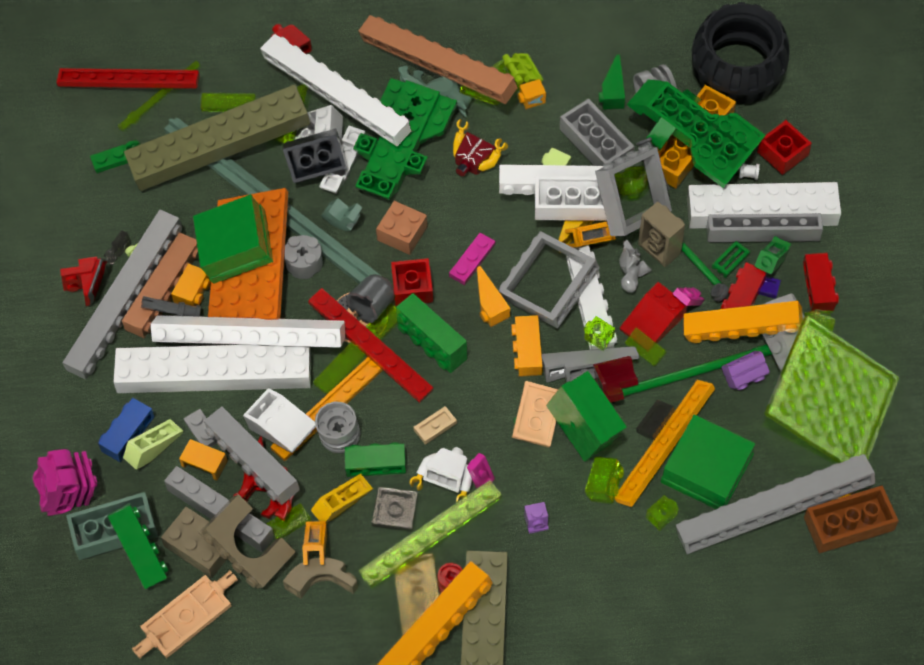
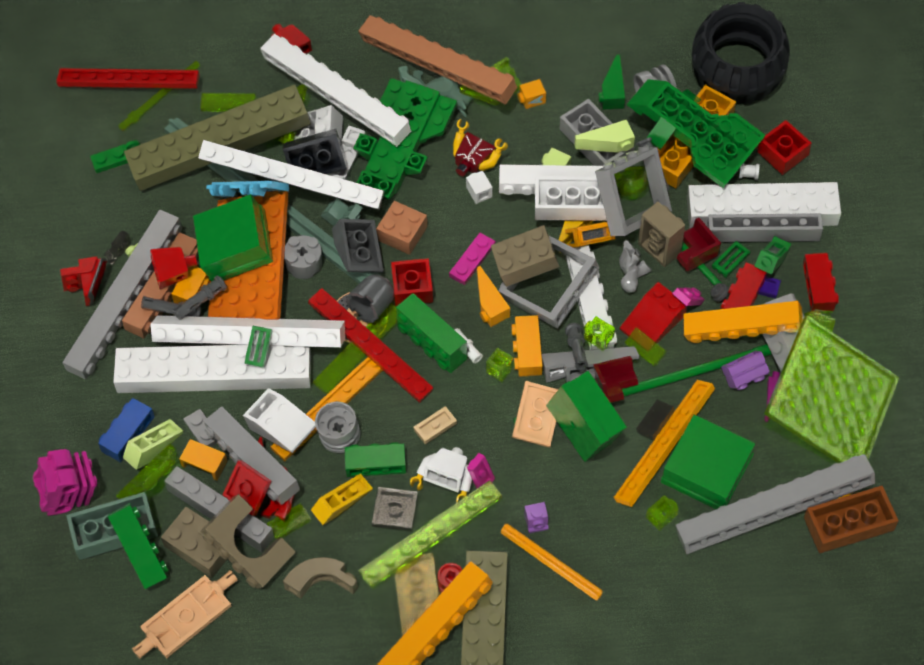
(148, 476): none -> clear neon green wing
(171, 265): none -> red torso
(207, 293): none -> dark grey pin
(248, 484): none -> red plate
(255, 188): none -> medium azure hinge
(265, 348): none -> green tile
(291, 174): none -> white brick
(315, 540): light orange window -> none
(358, 245): none -> dark grey slope
(472, 352): none -> white pin
(479, 187): none -> white brick
(499, 364): none -> clear neon green brick
(525, 256): none -> dark tan brick
(526, 69): lime plate -> none
(551, 561): none -> light orange axle
(576, 341): none -> dark grey pin
(604, 480): clear neon green brick -> none
(609, 138): none -> yellowish green slope
(701, 246): none -> dark red panel
(771, 383): none -> magenta piece

